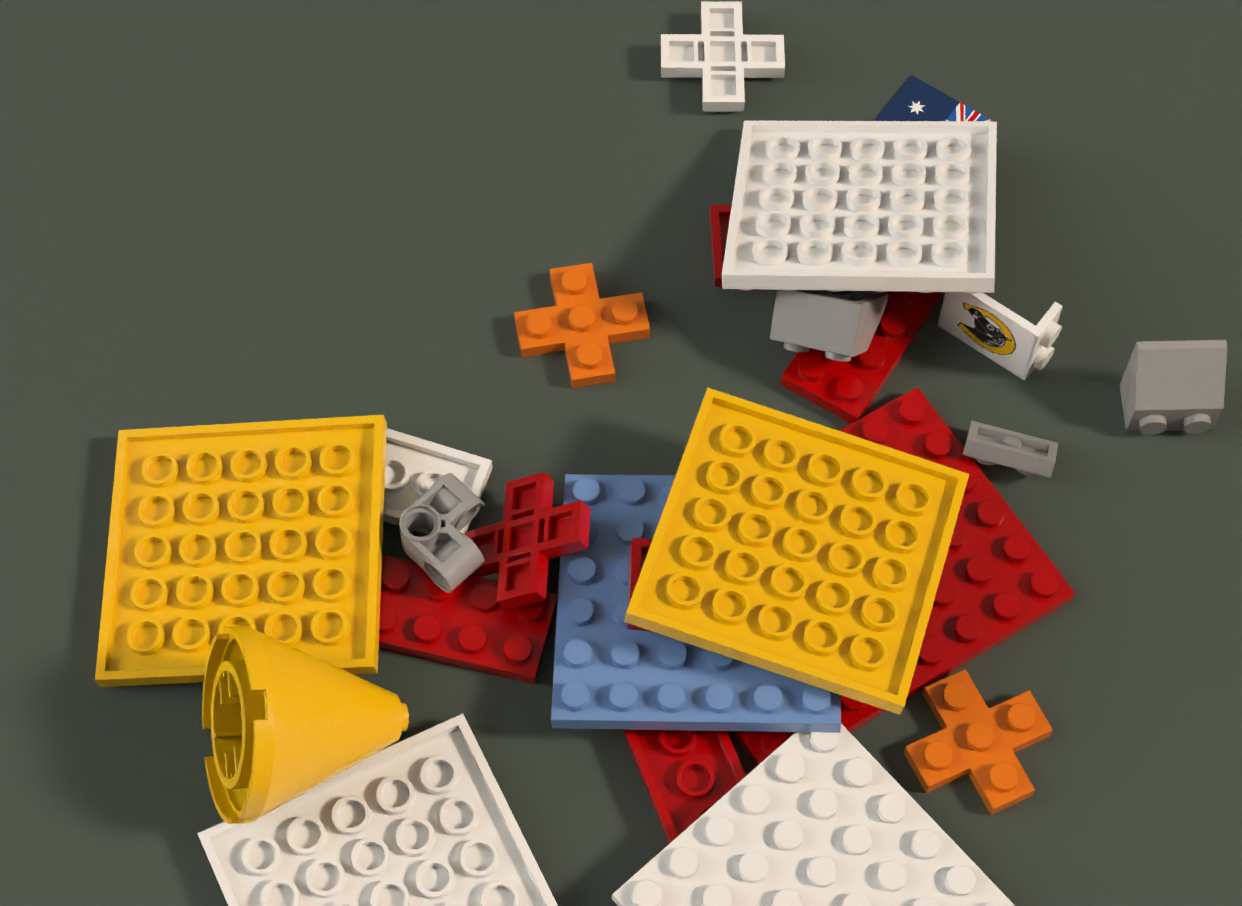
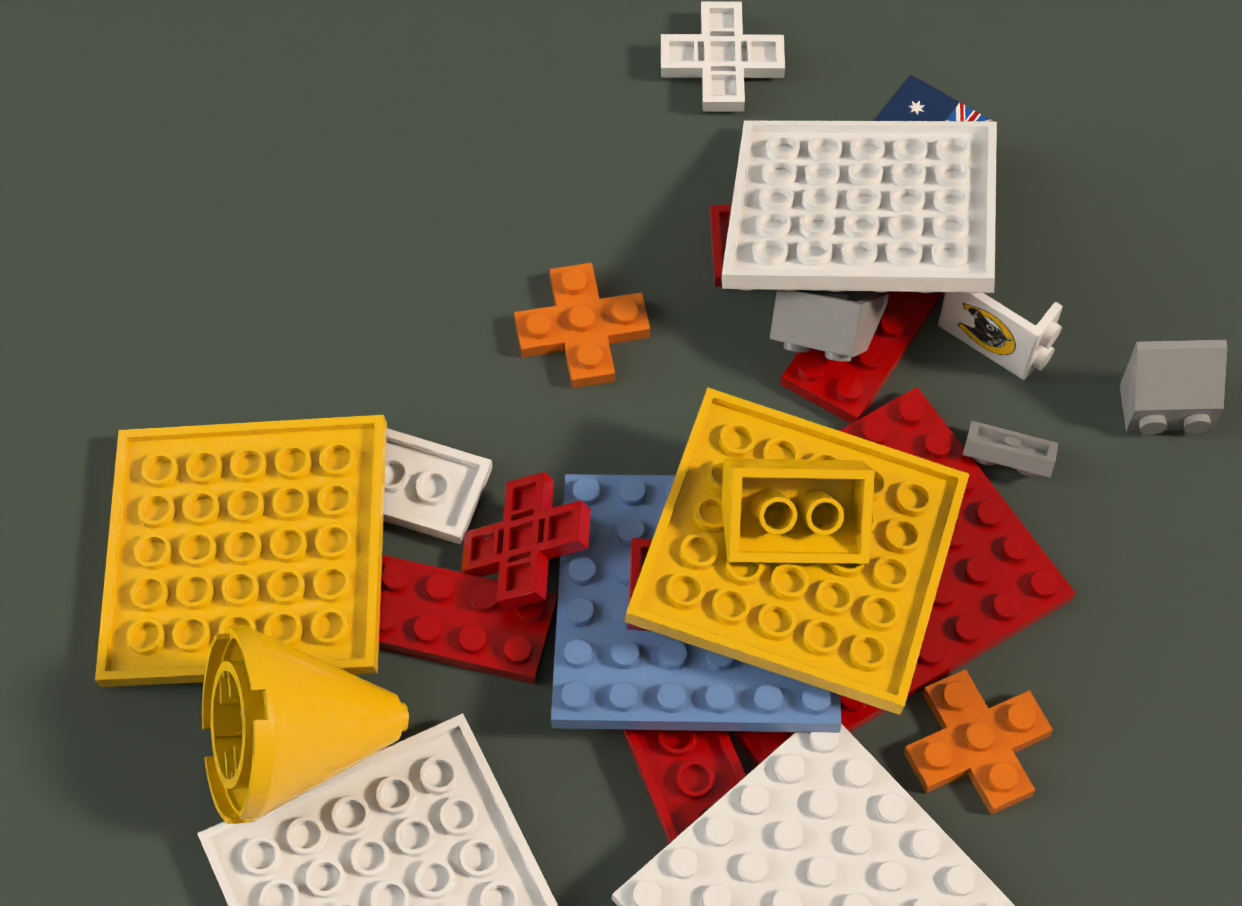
(445, 552): light grey piece -> none
(797, 510): none -> yellow slope

